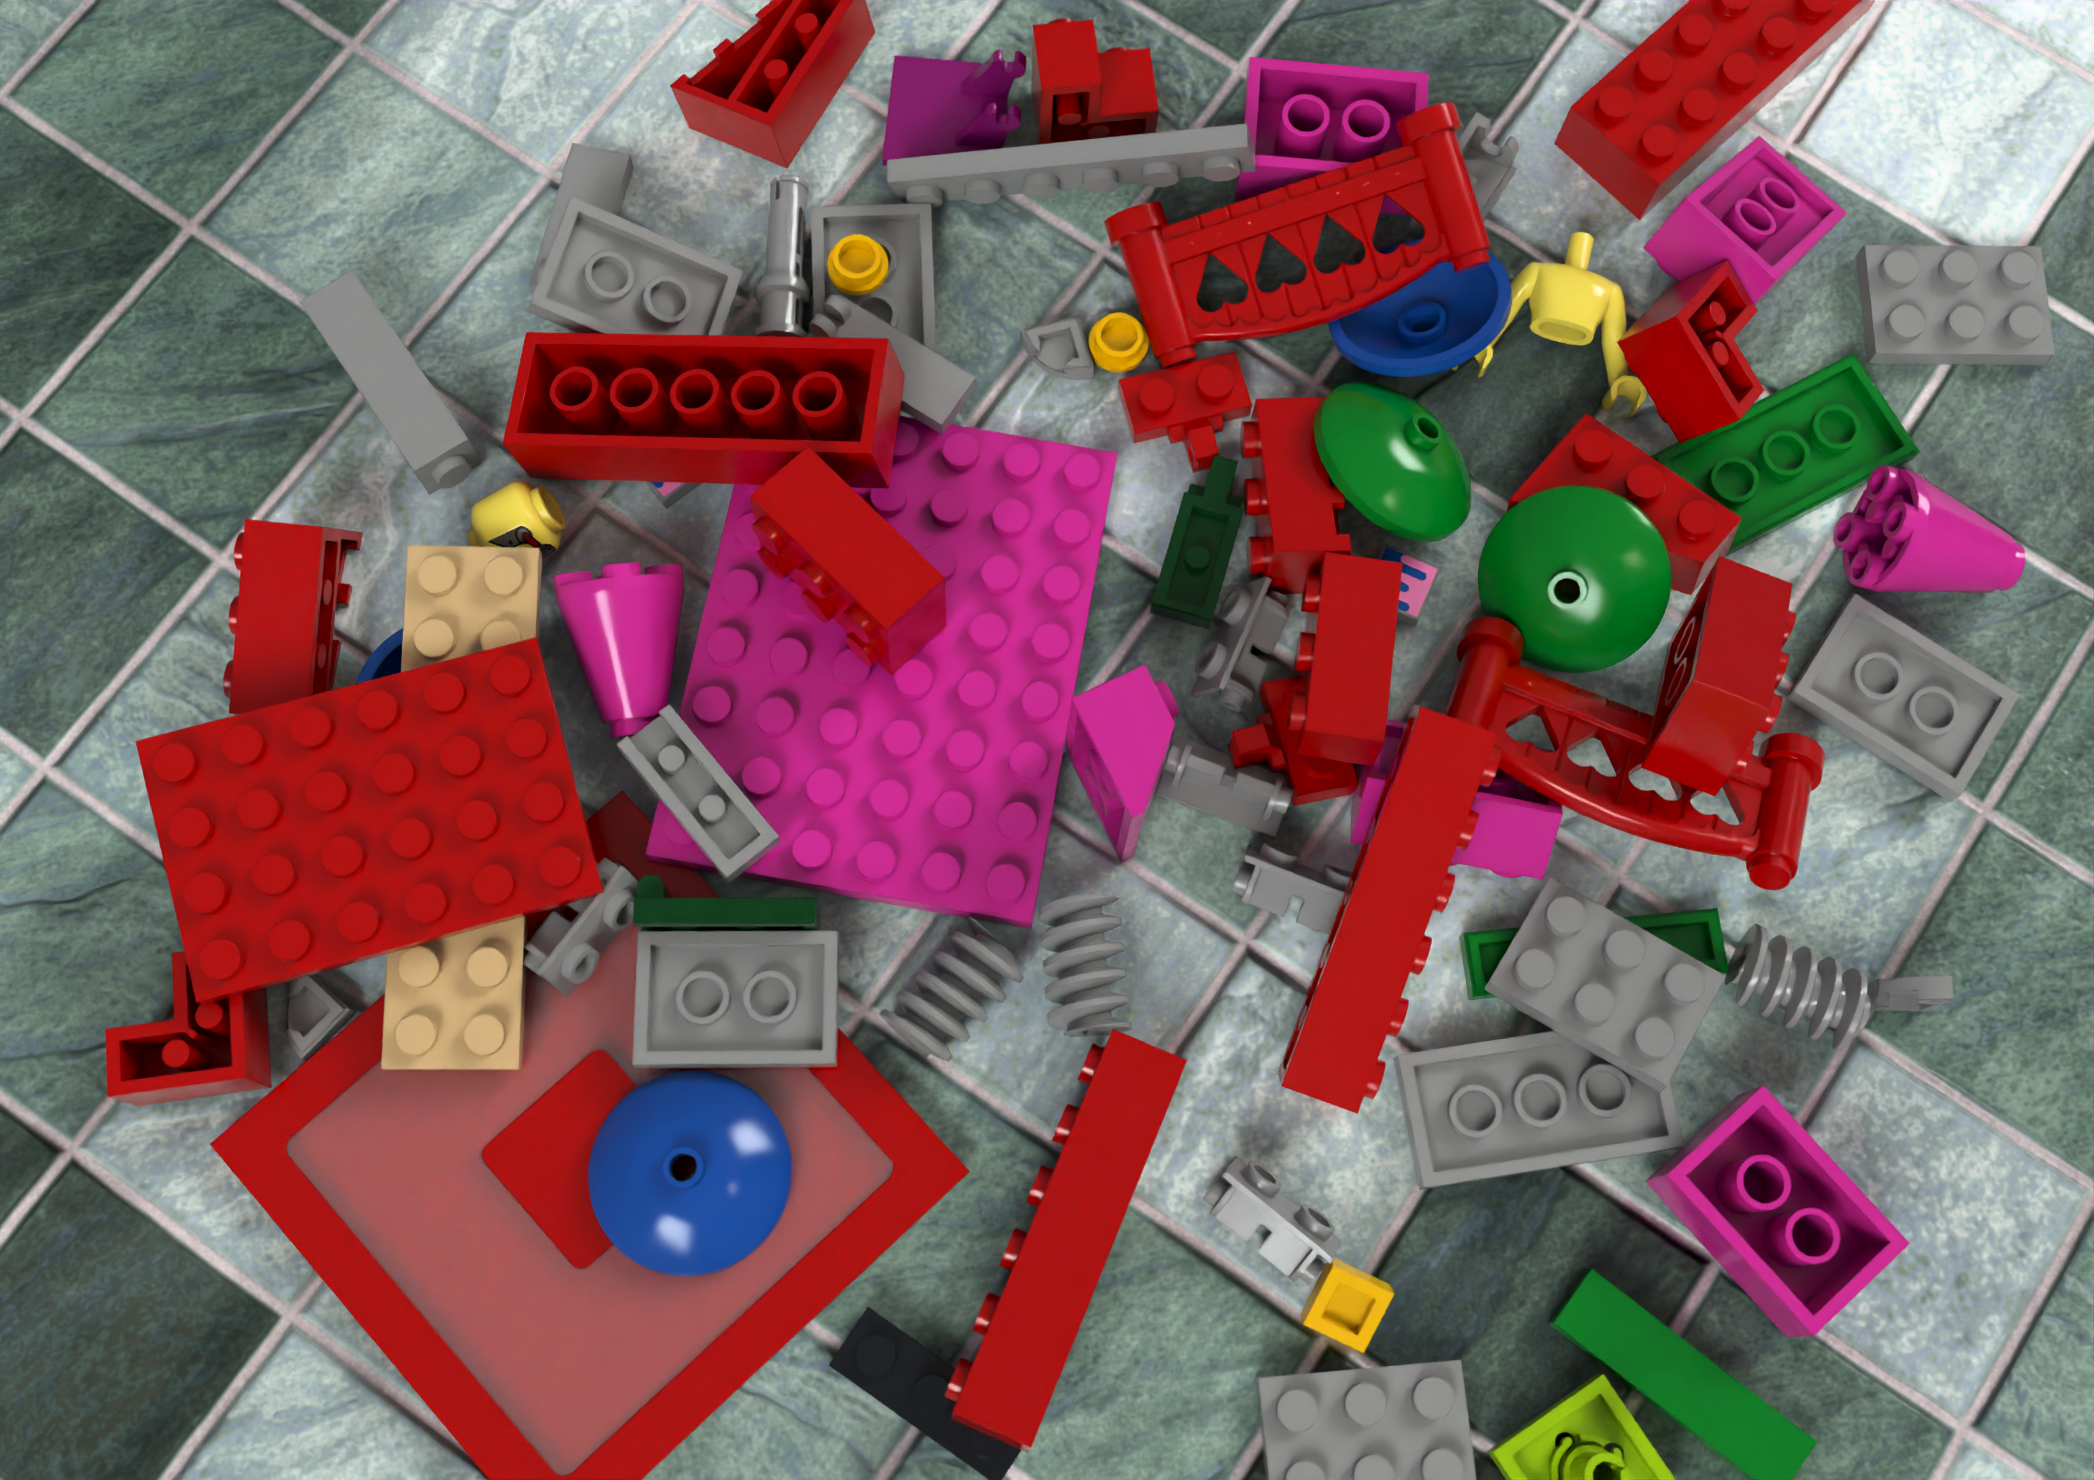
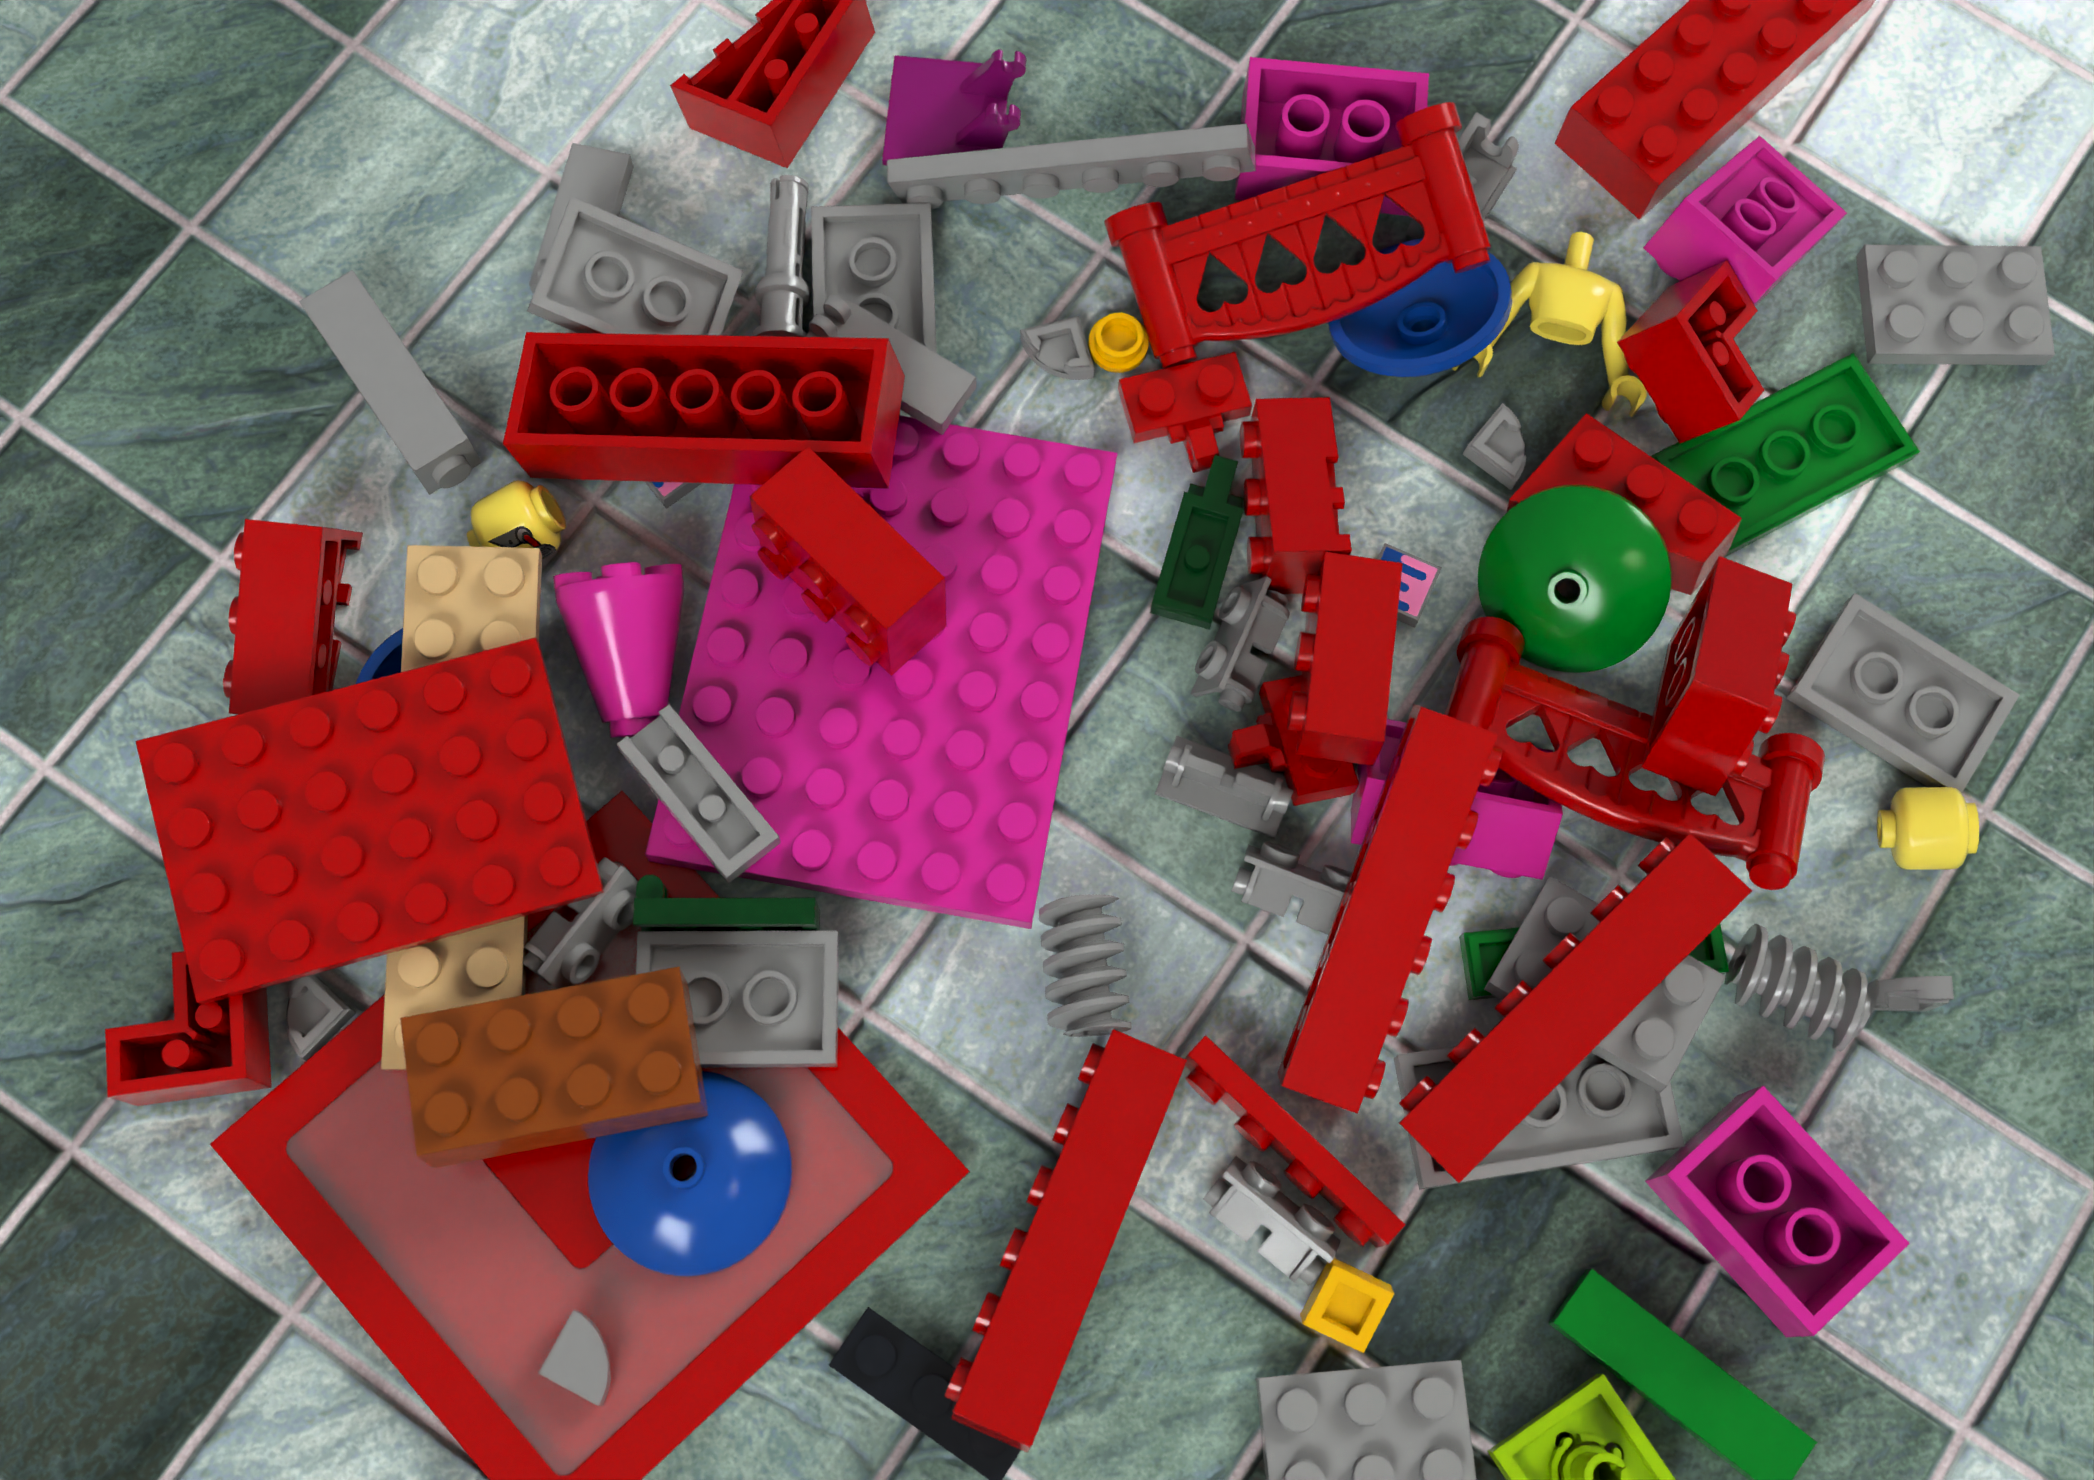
(552, 1067): none -> dark orange brick
(580, 1360): none -> light grey tile
(857, 265): yellow plate -> none
(953, 993): light grey piece -> none
(1089, 92): red brick -> none
(1120, 749): dark pink slope -> none
(1310, 1164): none -> red plate
(1393, 461): green dish -> none
(1499, 447): none -> light grey tile
(1573, 1006): none -> red brick
(1923, 540): dark pink cone -> none
(1929, 828): none -> light yellow head

